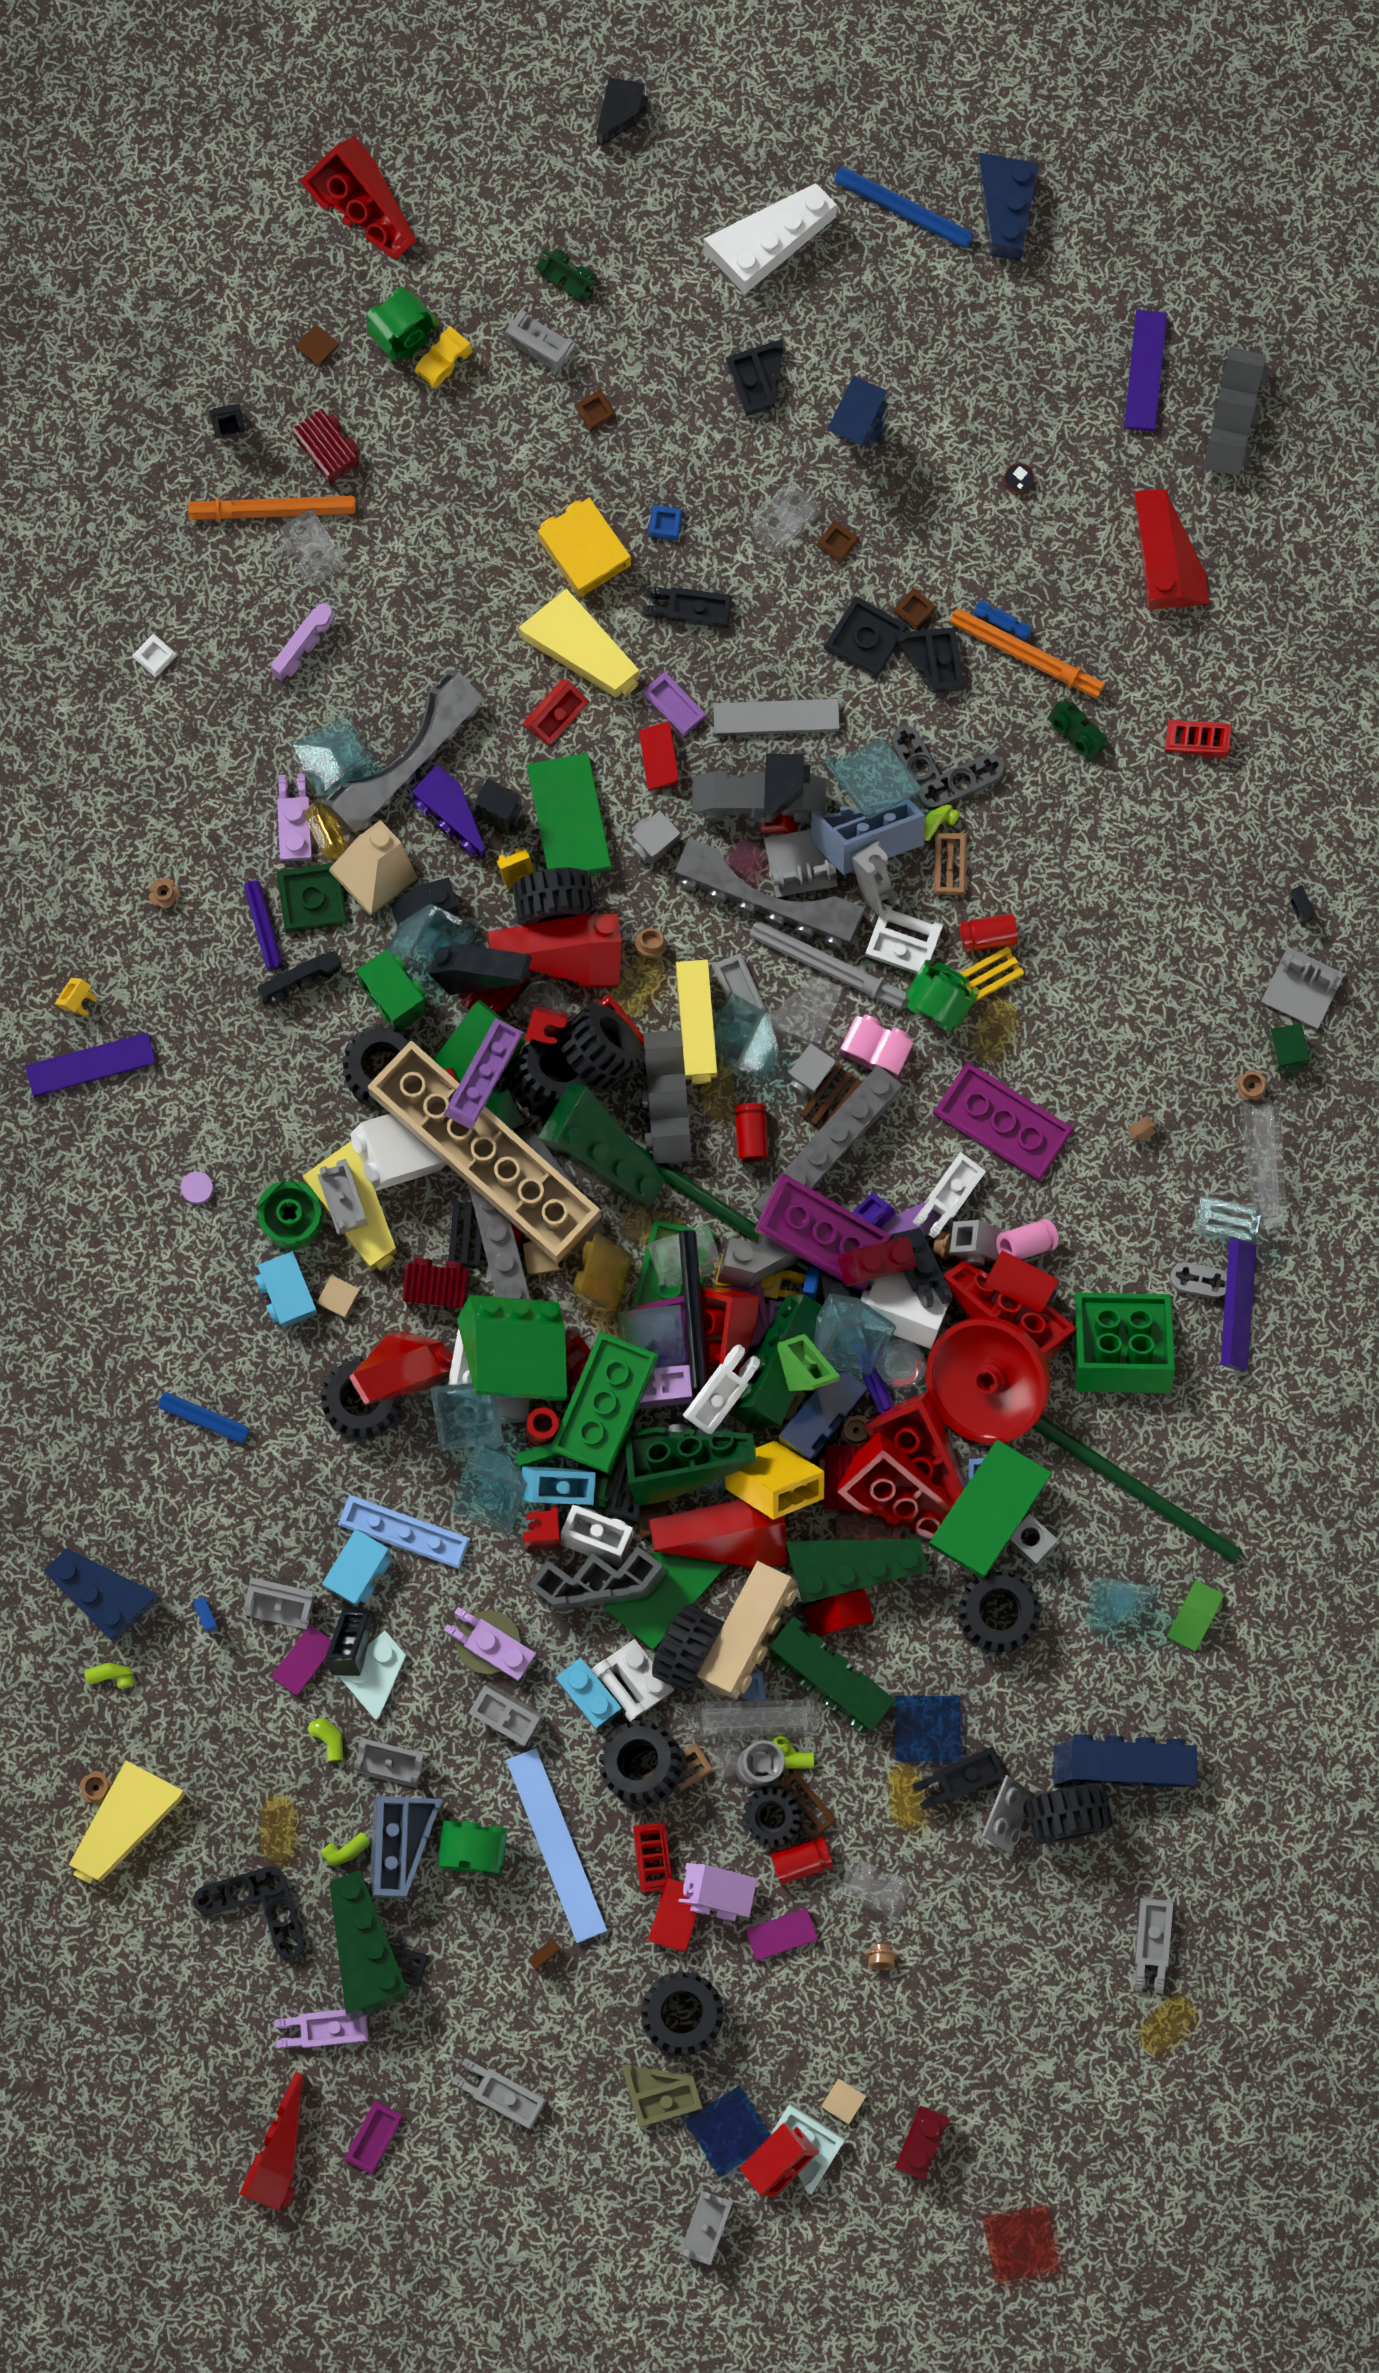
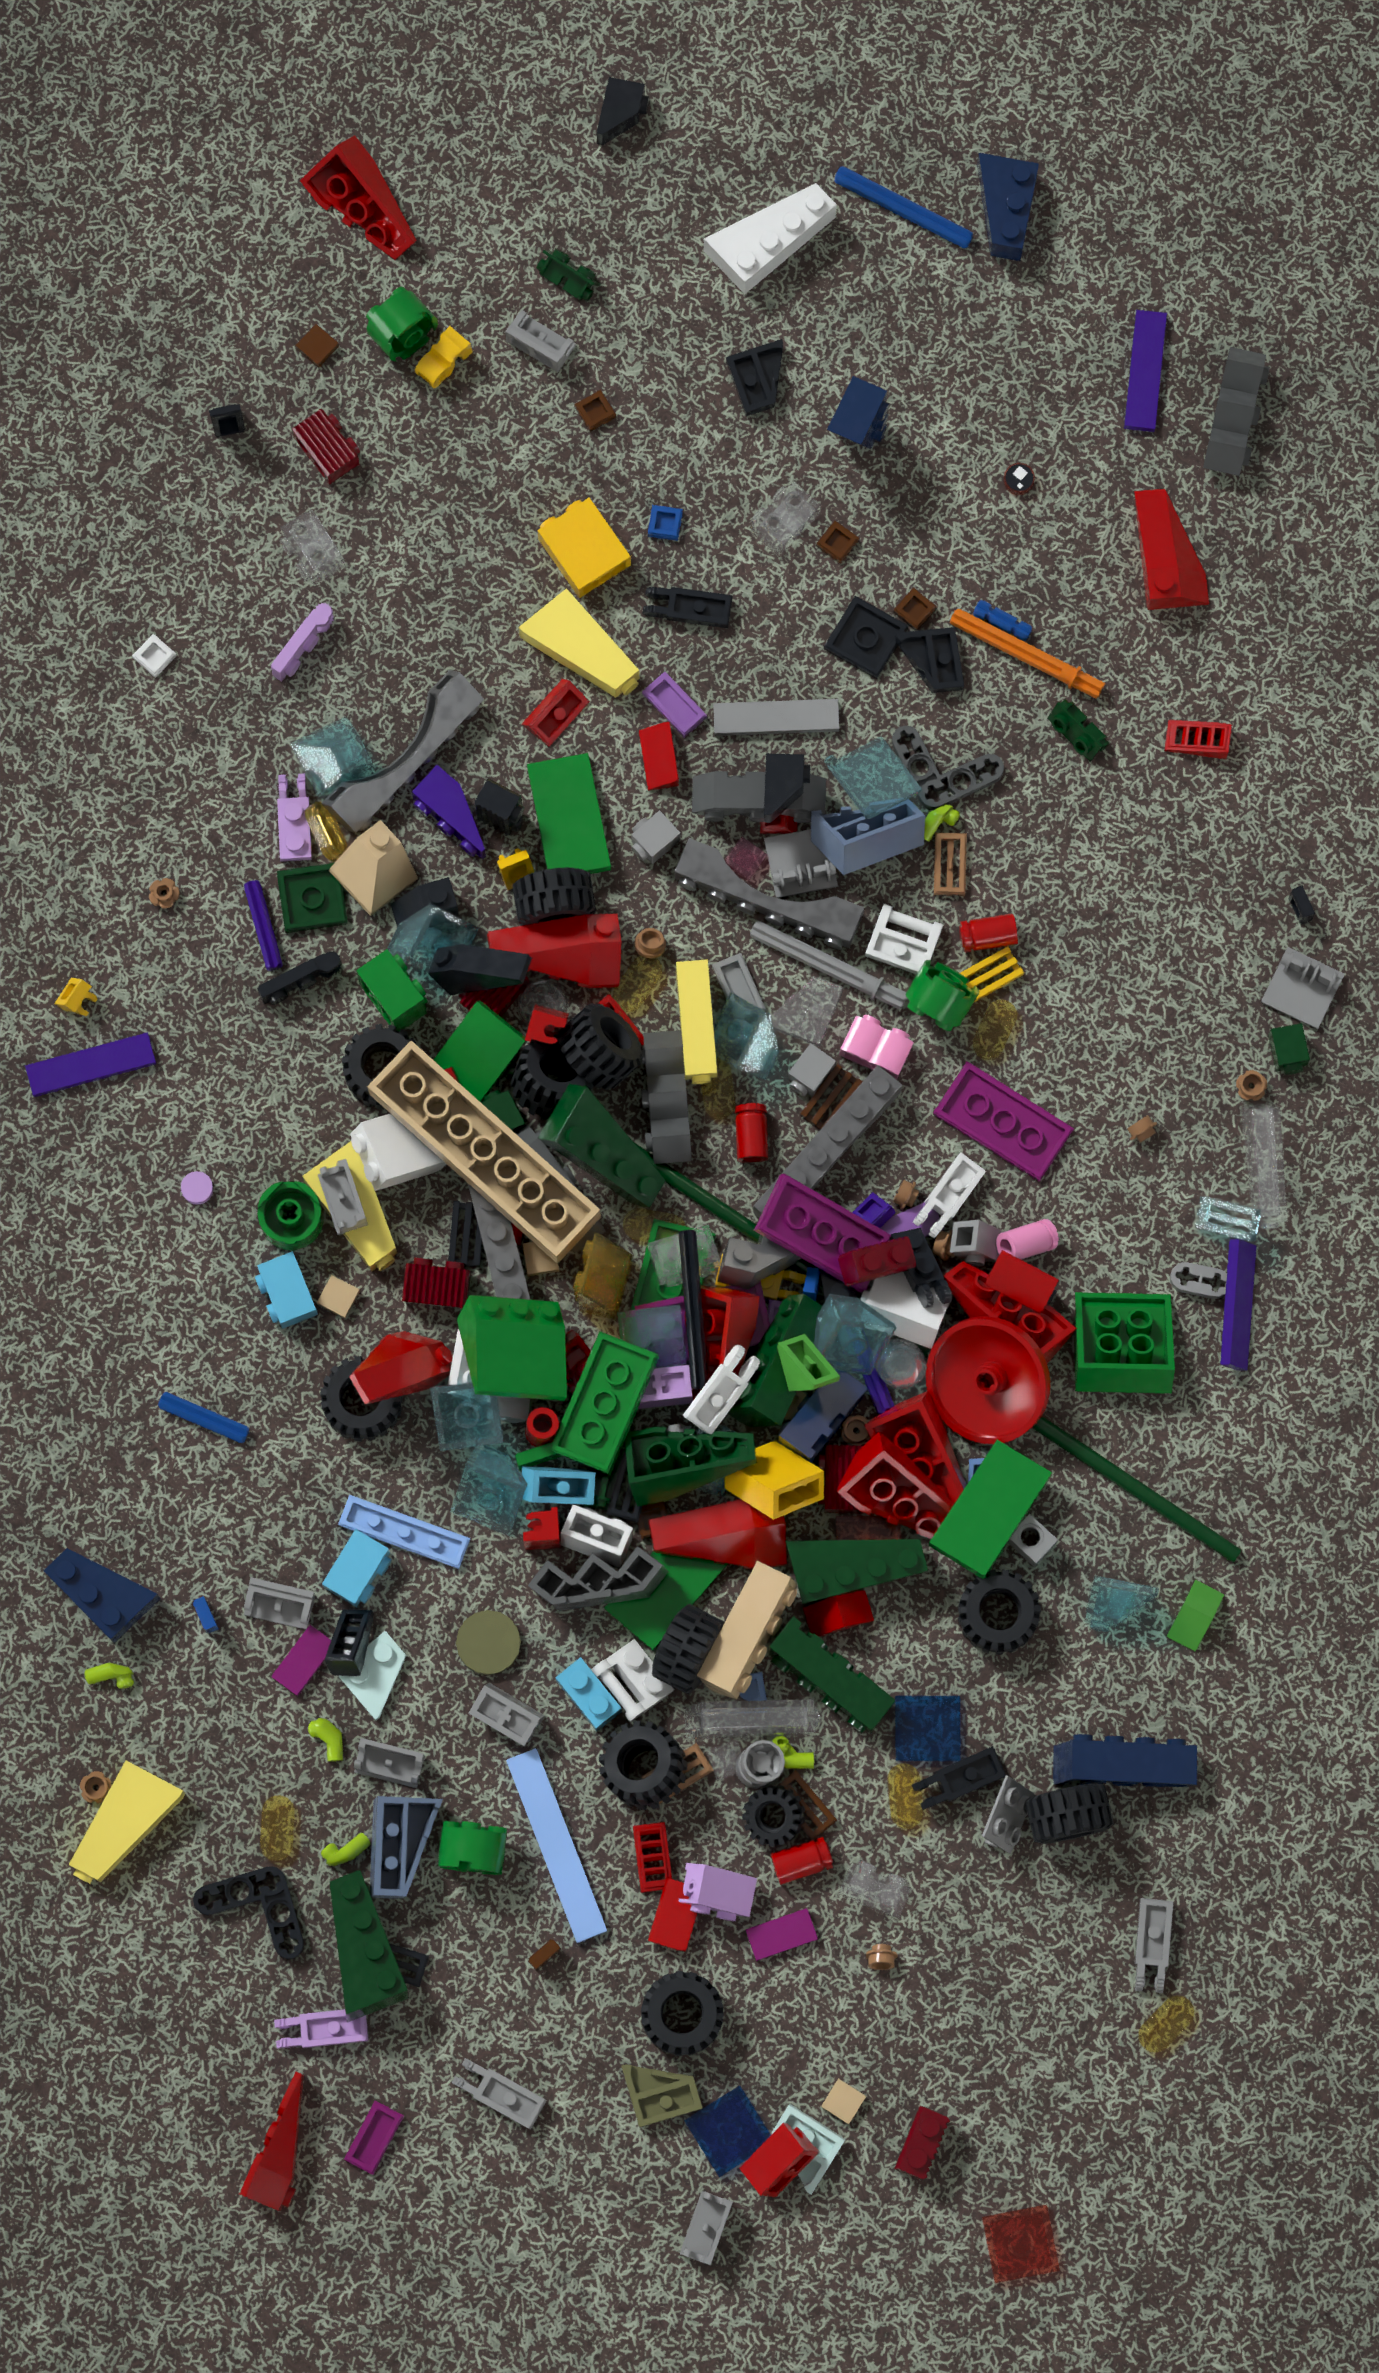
(270, 507): orange axle -> none
(483, 1073): medium lavender tile -> none
(493, 1645): lavender hinge -> none
(873, 877): light grey hinge -> none
(906, 1194): none -> medium nougat plate

